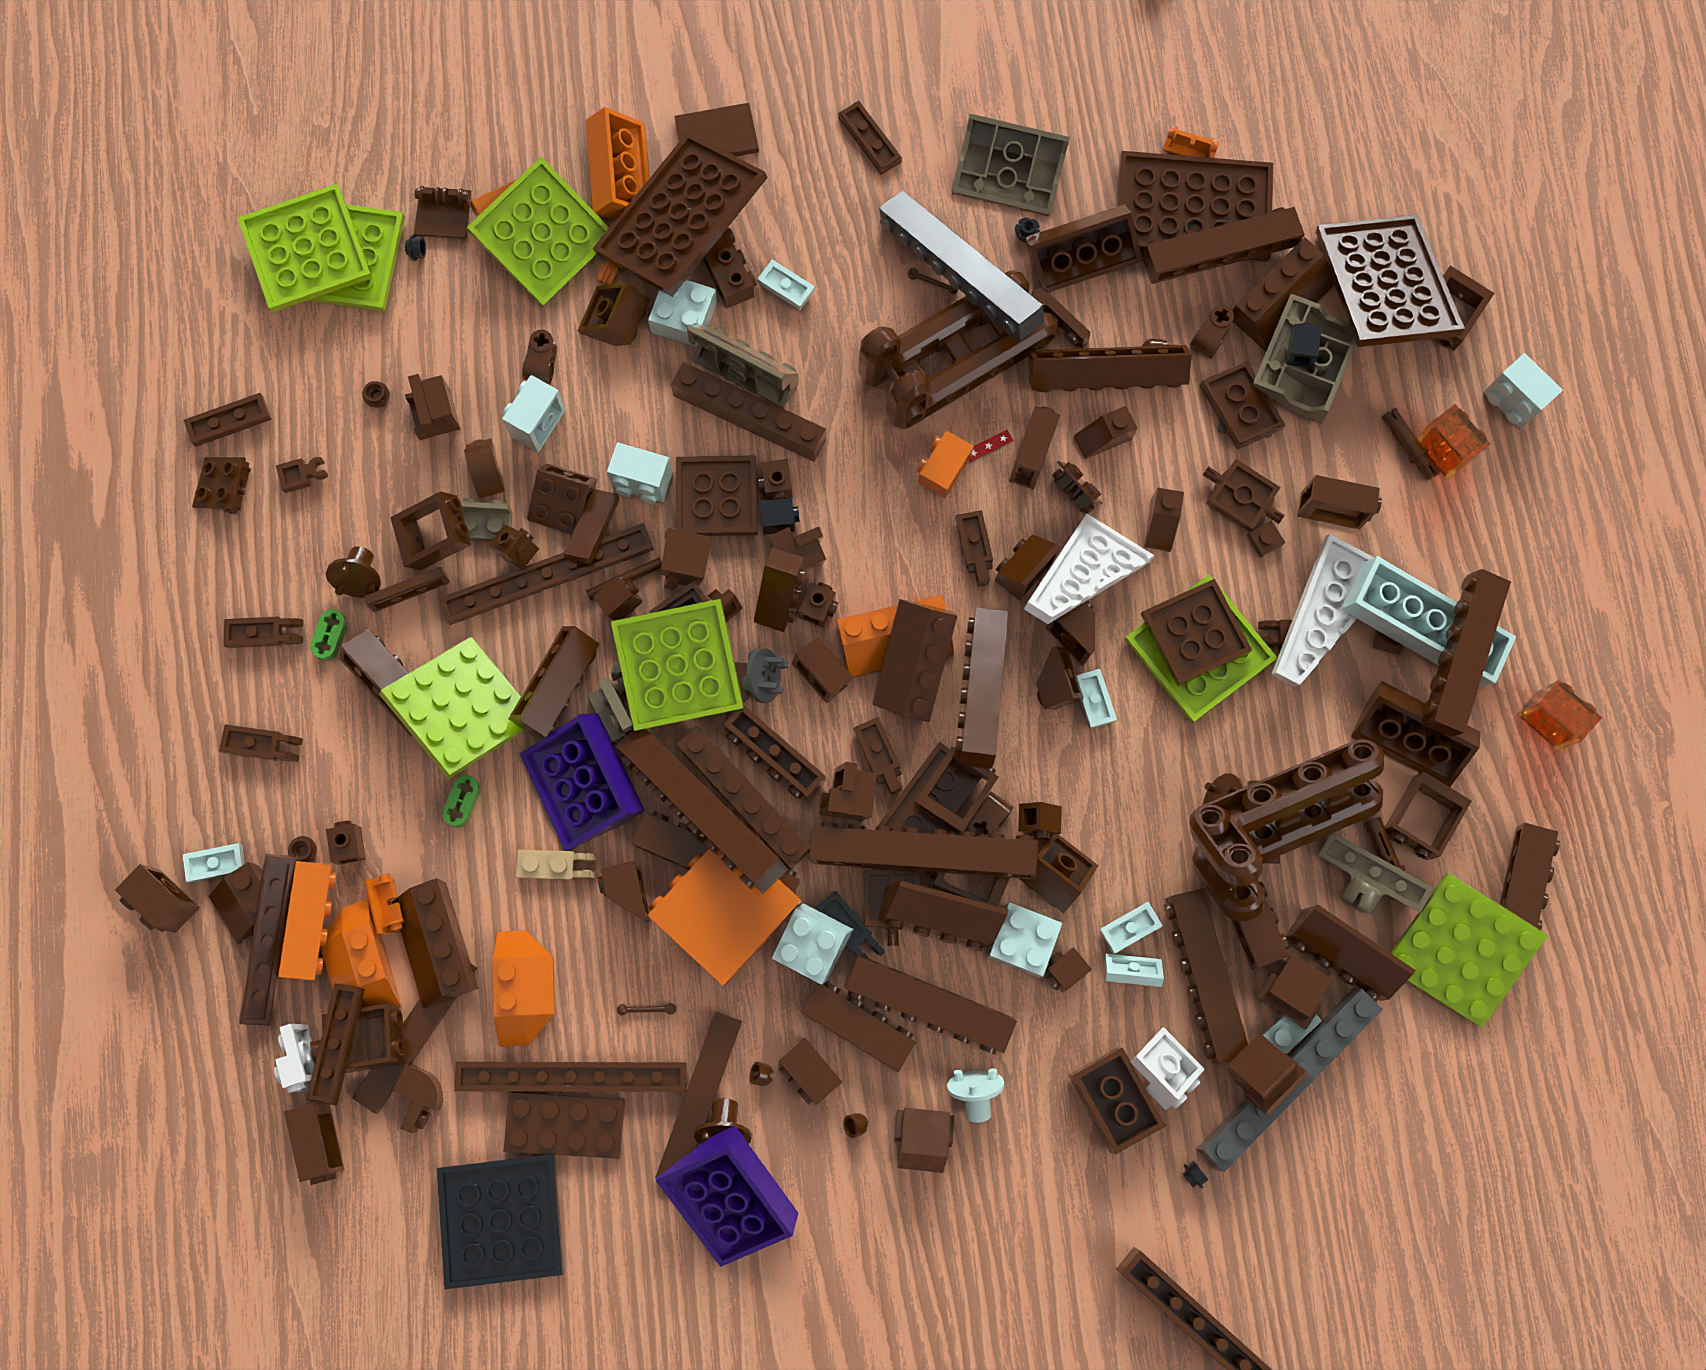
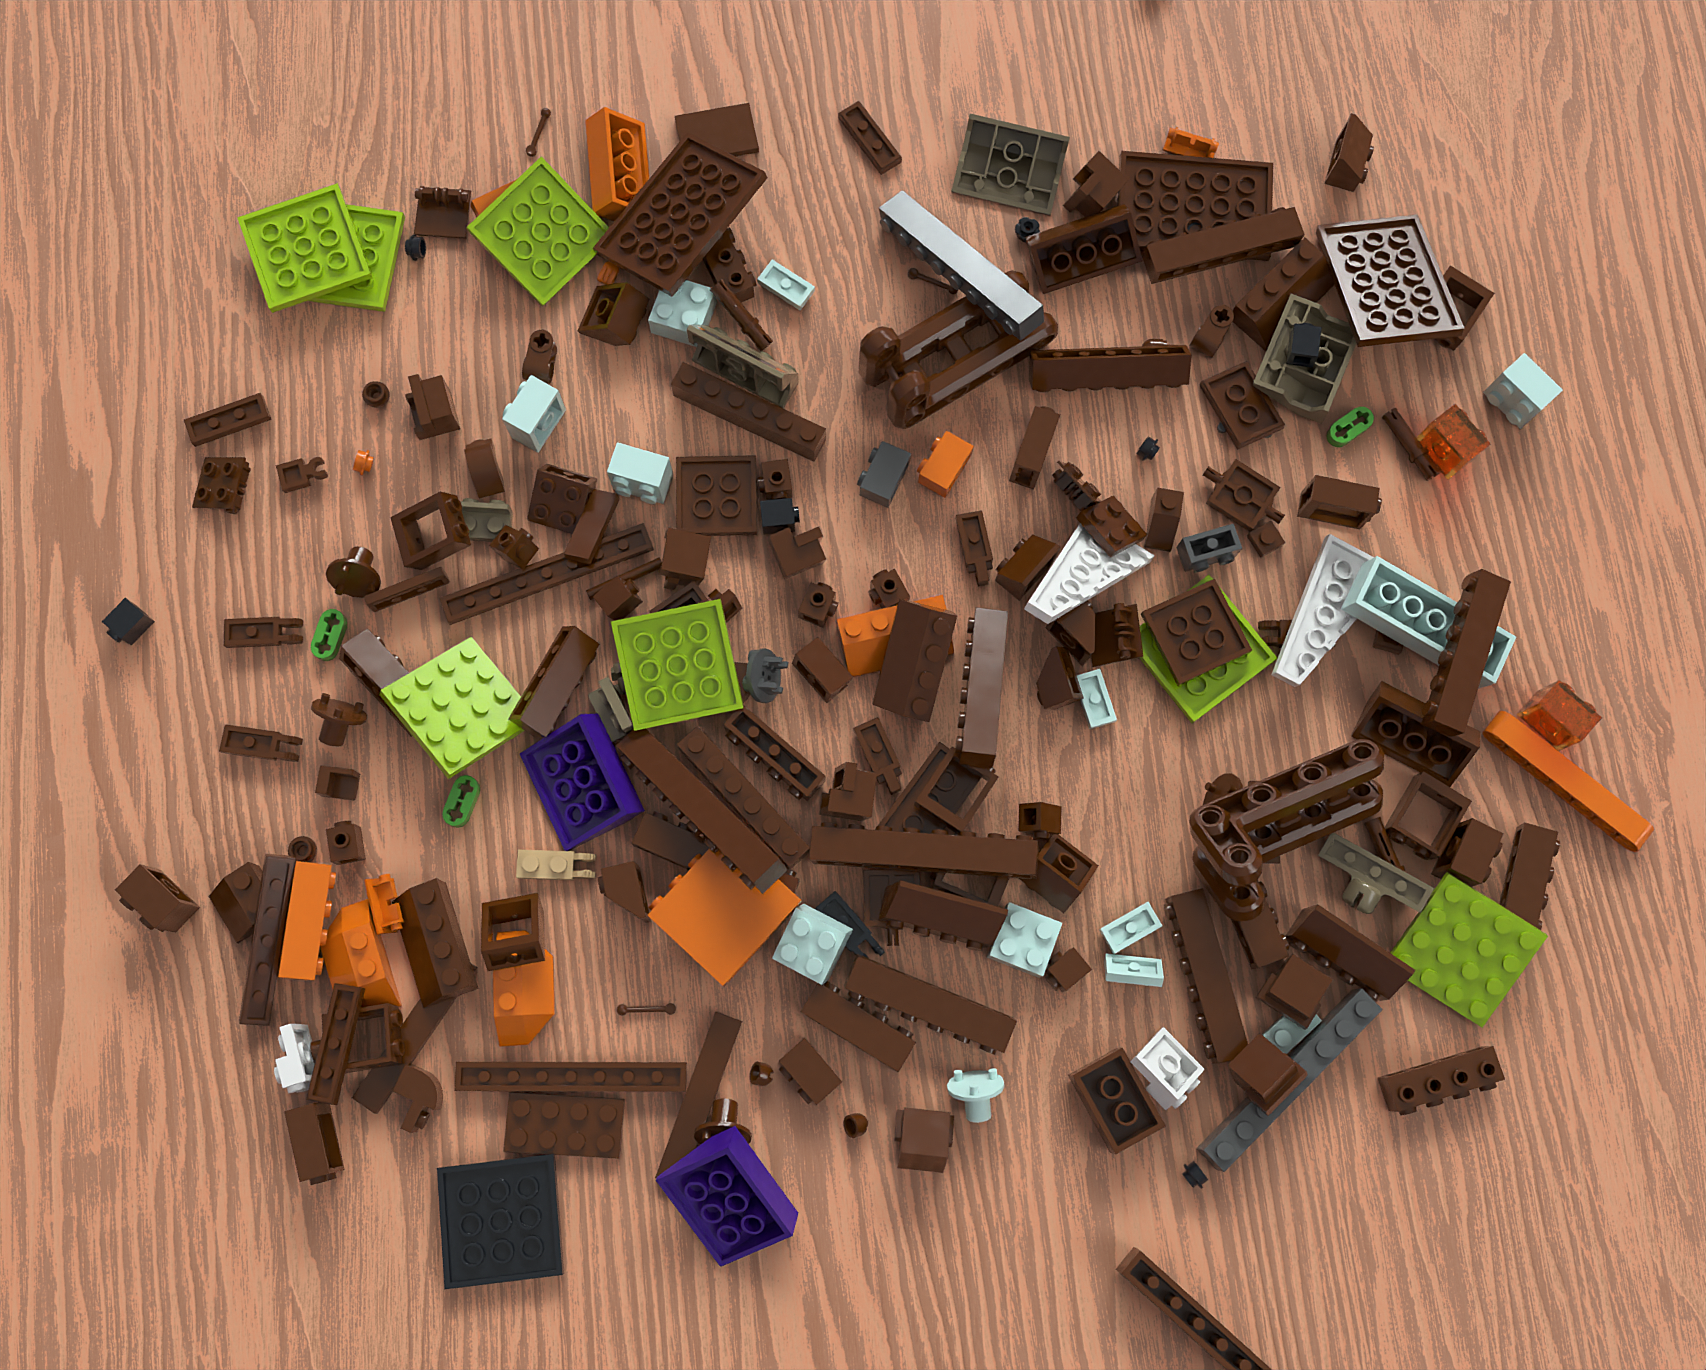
(127, 622): none -> black brick
(213, 862): light aqua plate -> none
(337, 718): none -> reddish brown piece
(337, 783): none -> reddish brown panel
(363, 462): none -> orange plate
(528, 947): none -> reddish brown window
(531, 150): none -> reddish brown hinge
(738, 311): none -> reddish brown pin
(779, 590): reddish brown brick -> none
(884, 473): none -> dark grey brick
(887, 589): none -> reddish brown brick
(990, 445): red sticker -> none
(990, 815): reddish brown piece -> none
(1074, 329): reddish brown hinge -> none
(1098, 184): none -> reddish brown plate
(1106, 432): reddish brown slope -> none
(1111, 526): none -> reddish brown plate
(1117, 635): none -> reddish brown hinge
(1148, 448): none -> black plate
(1209, 548): none -> dark grey brick
(1347, 422): none -> bright green beam
(1350, 155): none -> reddish brown slope
(1441, 1079): none -> reddish brown brick
(1470, 852): none -> reddish brown brick
(1568, 781): none -> orange beam

